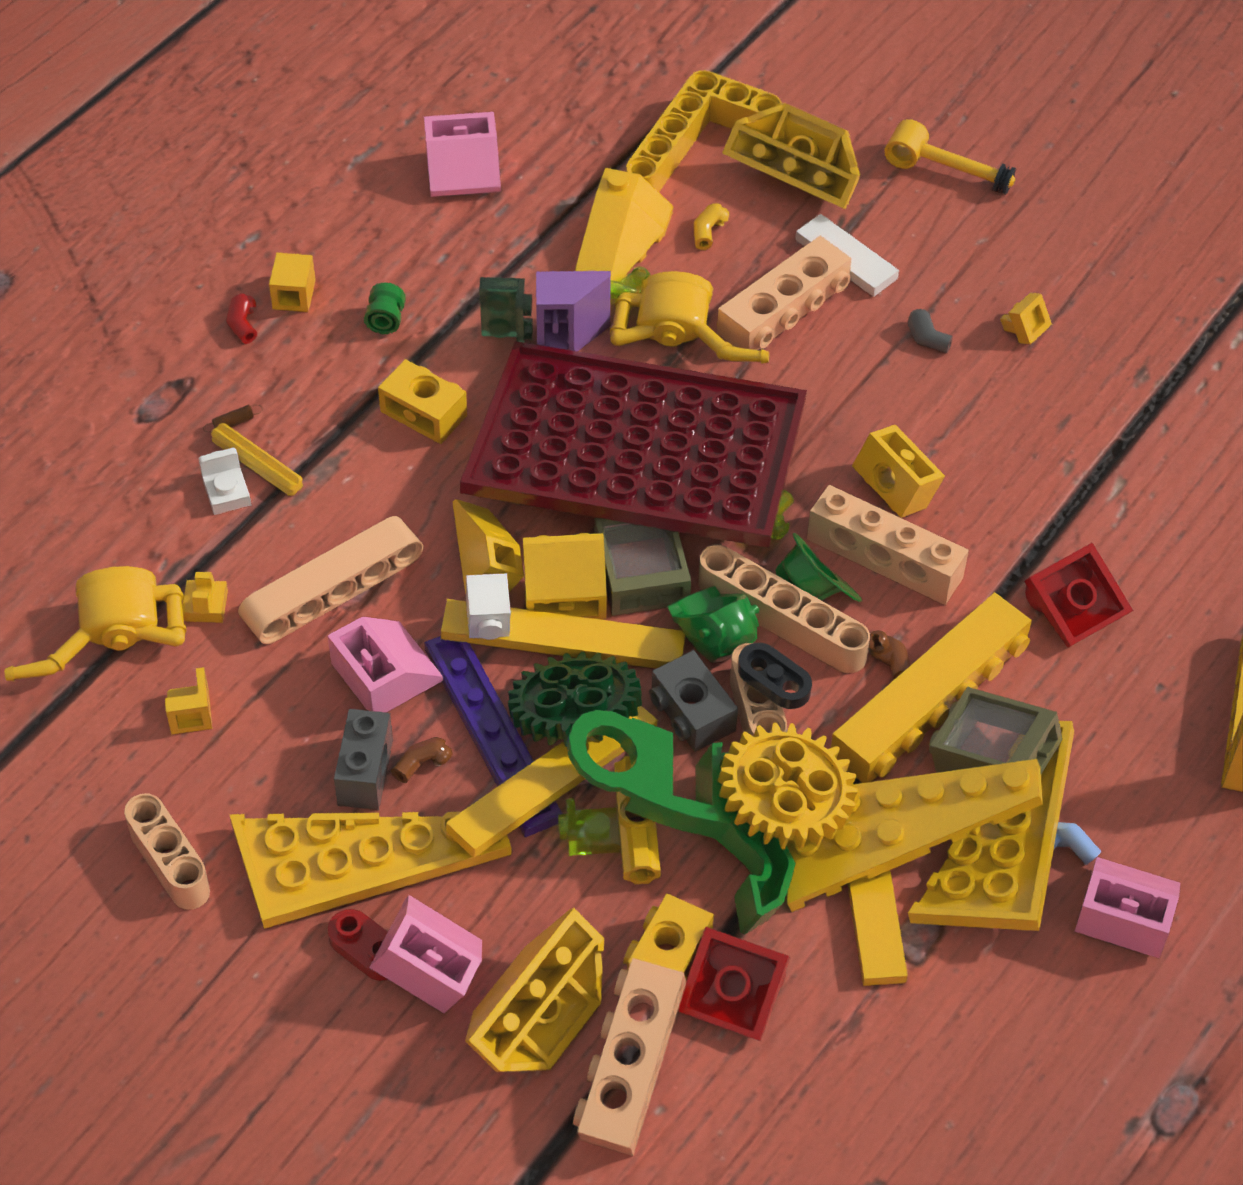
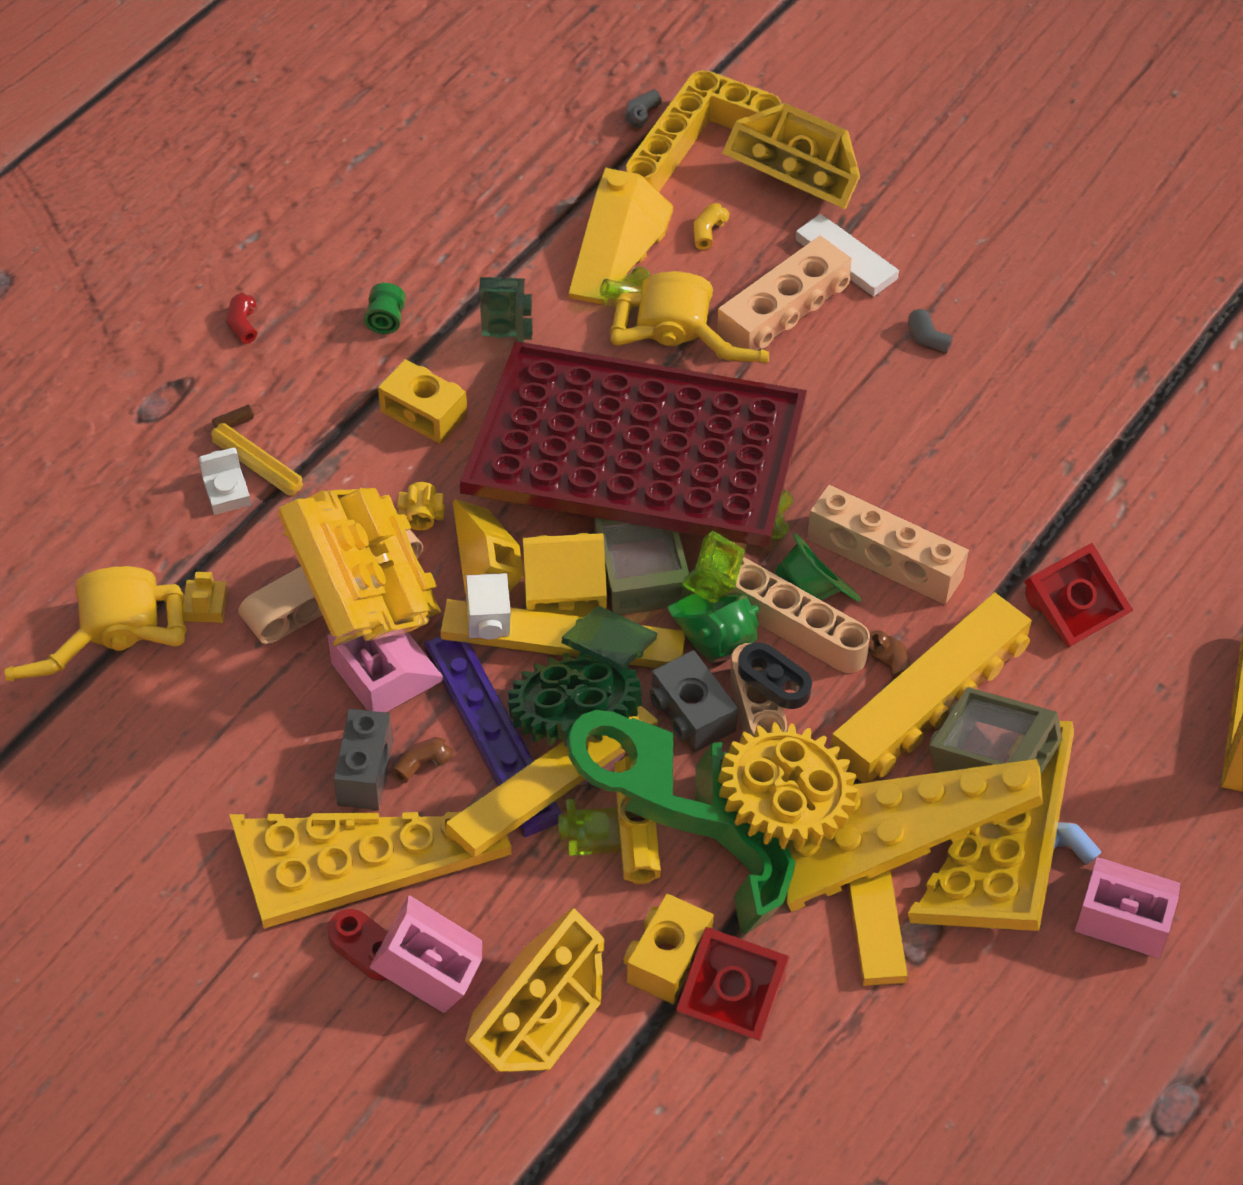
(170, 867): light nougat beam -> none
(189, 707): yellow panel -> none
(292, 282): yellow brick -> none
(359, 563): none -> yellow piece
(421, 505): none -> yellow gear
(462, 154): bright pink slope -> none
(572, 307): medium lavender slope -> none
(609, 638): none -> clear green piece
(621, 1127): light nougat brick -> none
(637, 108): none -> dark grey arm
(716, 568): none -> clear neon green bracket
(898, 471): yellow brick -> none
(910, 144): yellow piece -> none
(1027, 318): yellow tile -> none

